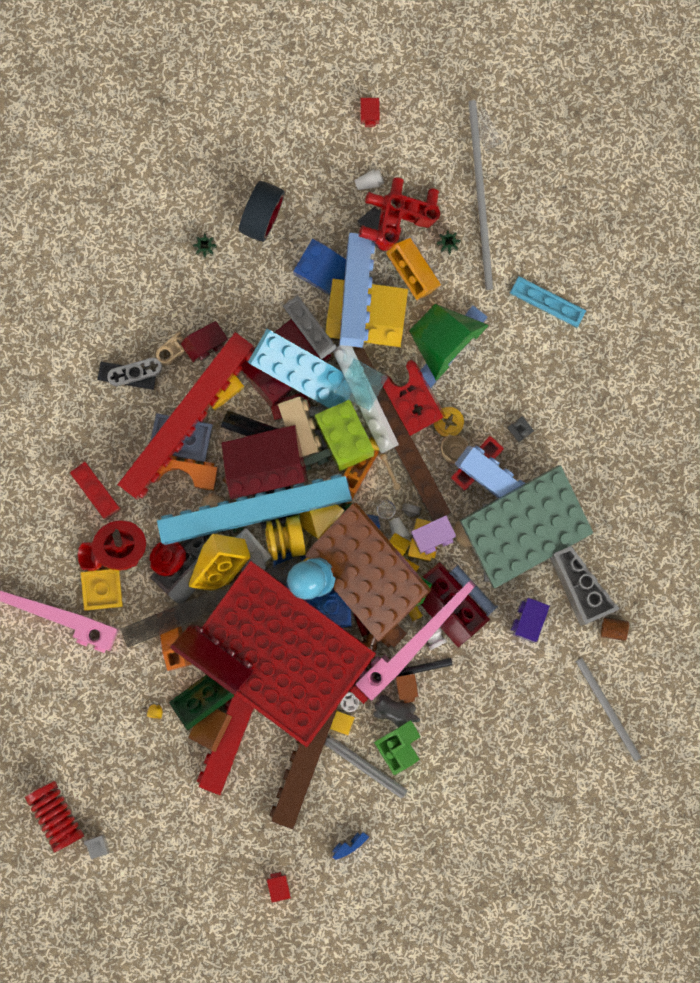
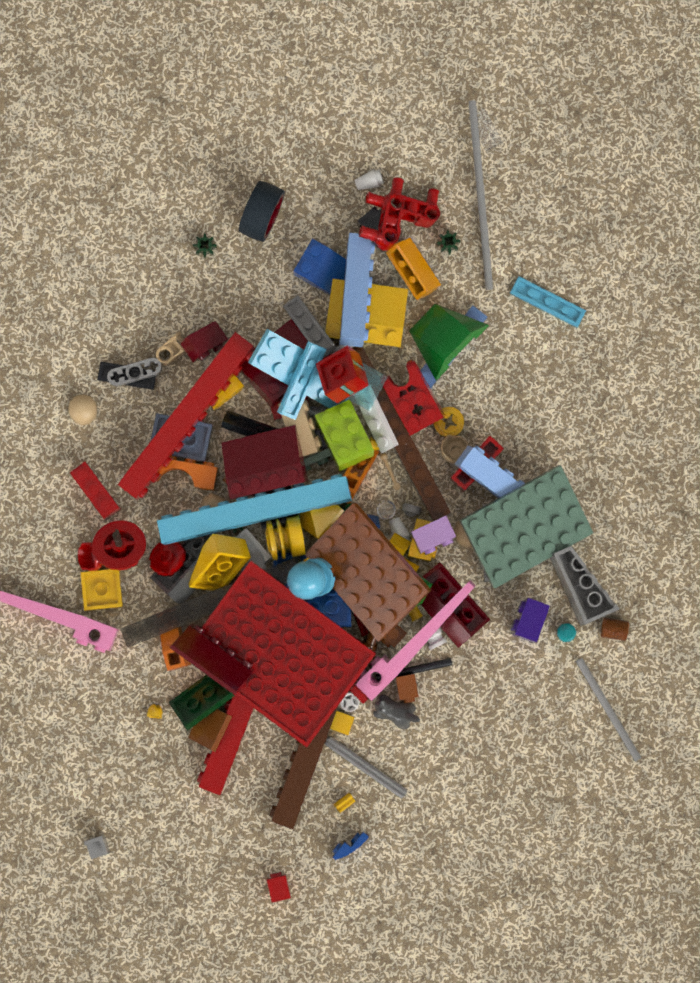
(54, 817): red piece -> none
(82, 409): none -> tan hair
(301, 380): none -> medium azure tile
(342, 374): none -> red container
(344, 802): none -> yellow piece
(370, 111): red brick -> none
(397, 747): bright green brick -> none
(476, 593): sand blue pin -> none
(520, 429): dark grey tile -> none
(566, 632): none -> teal piece

